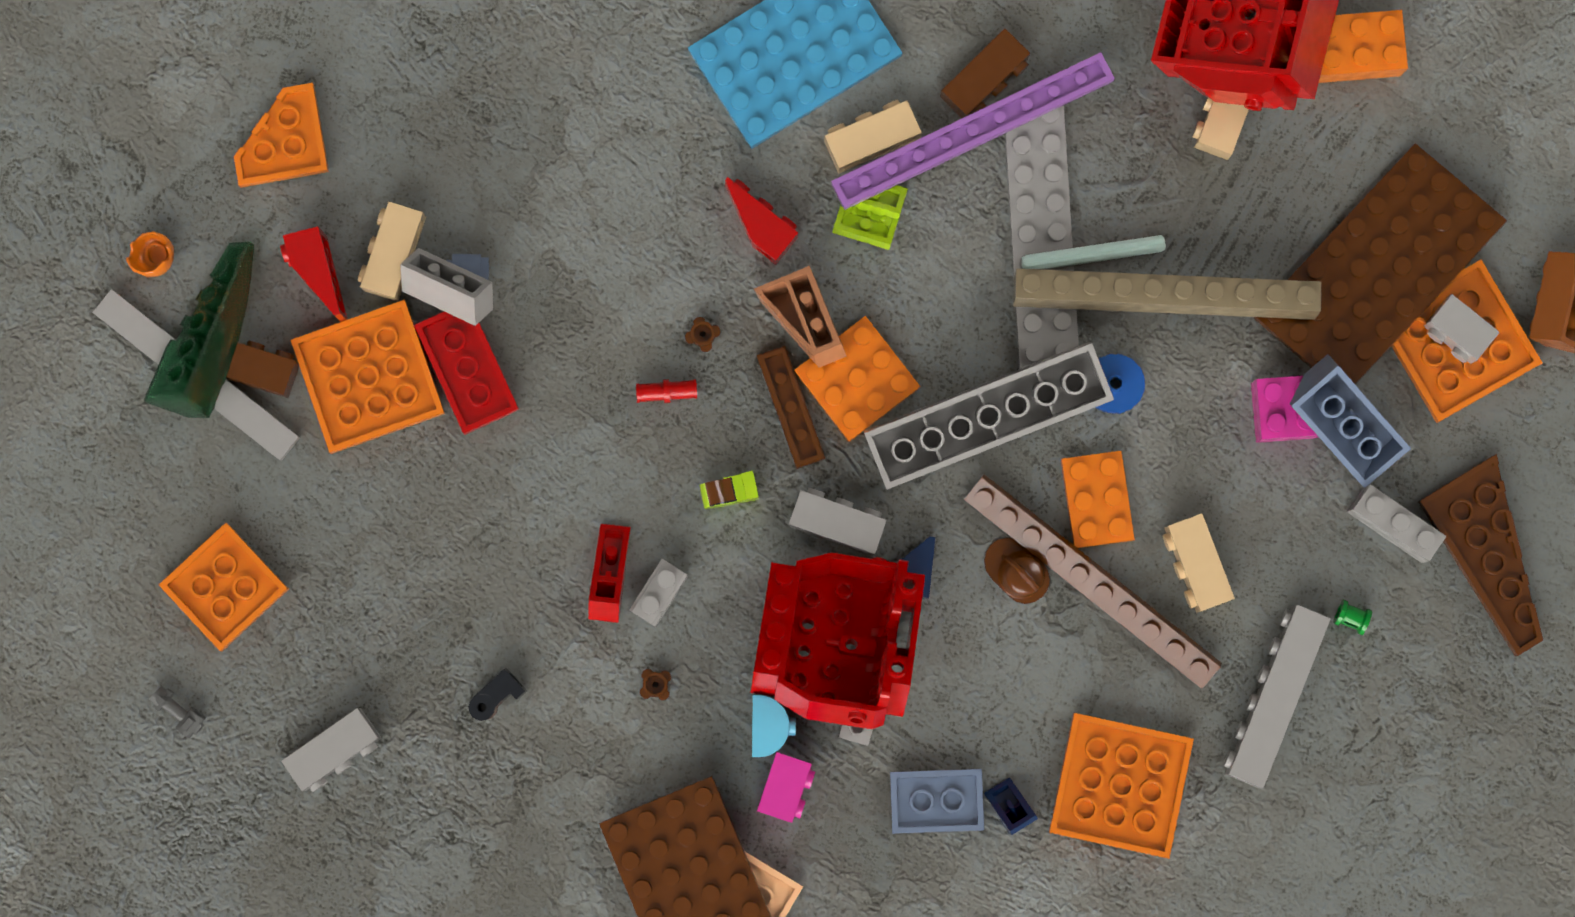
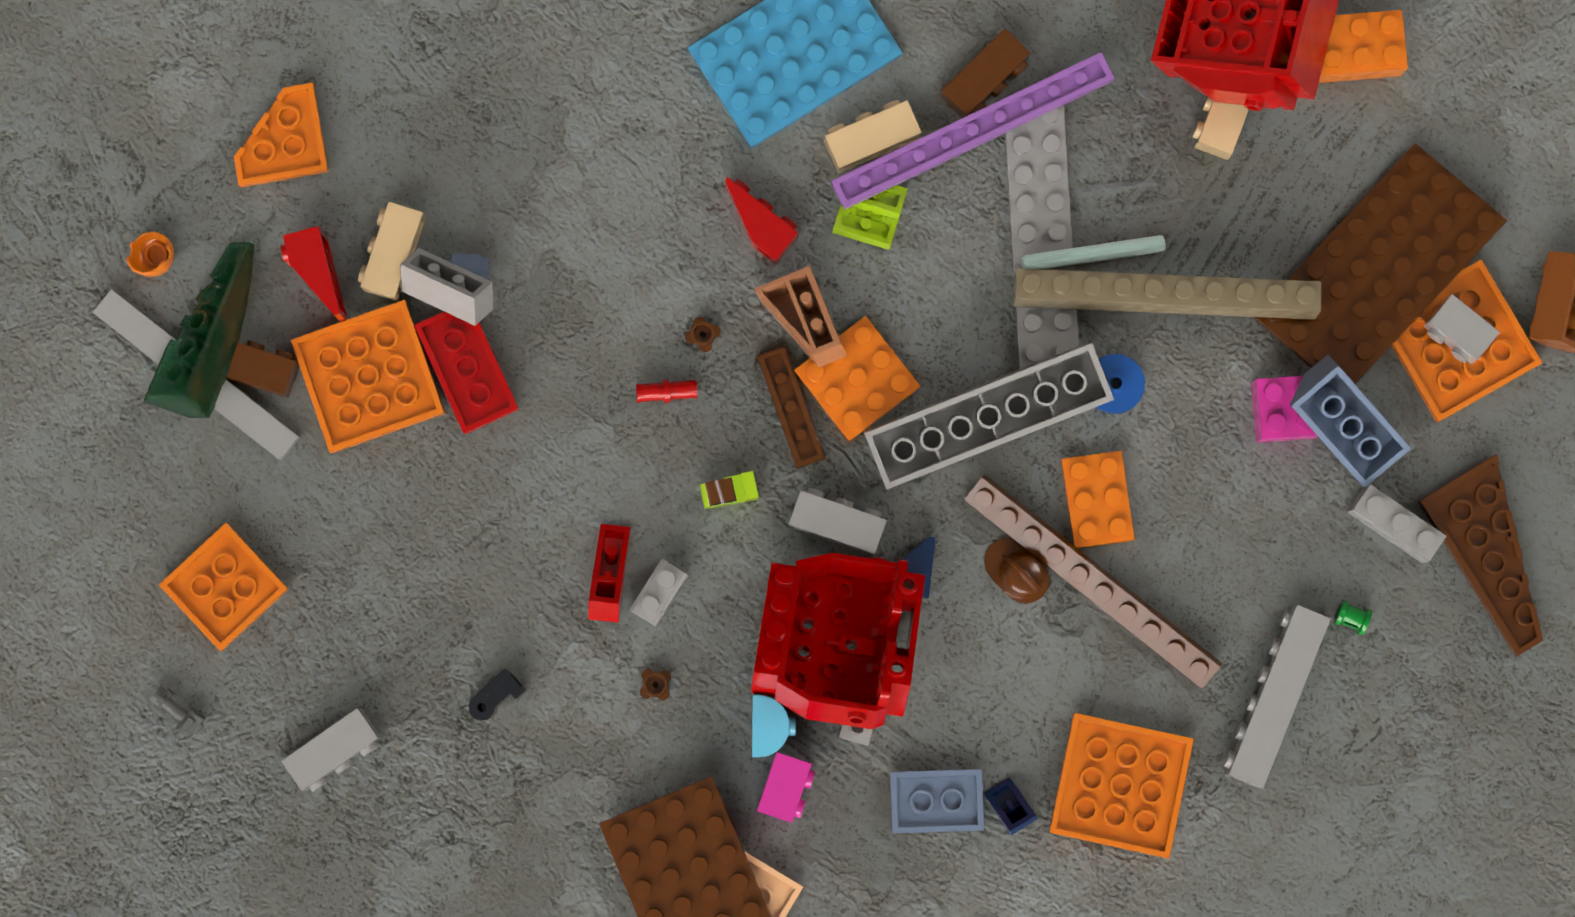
(1198, 563): tan brick -> none

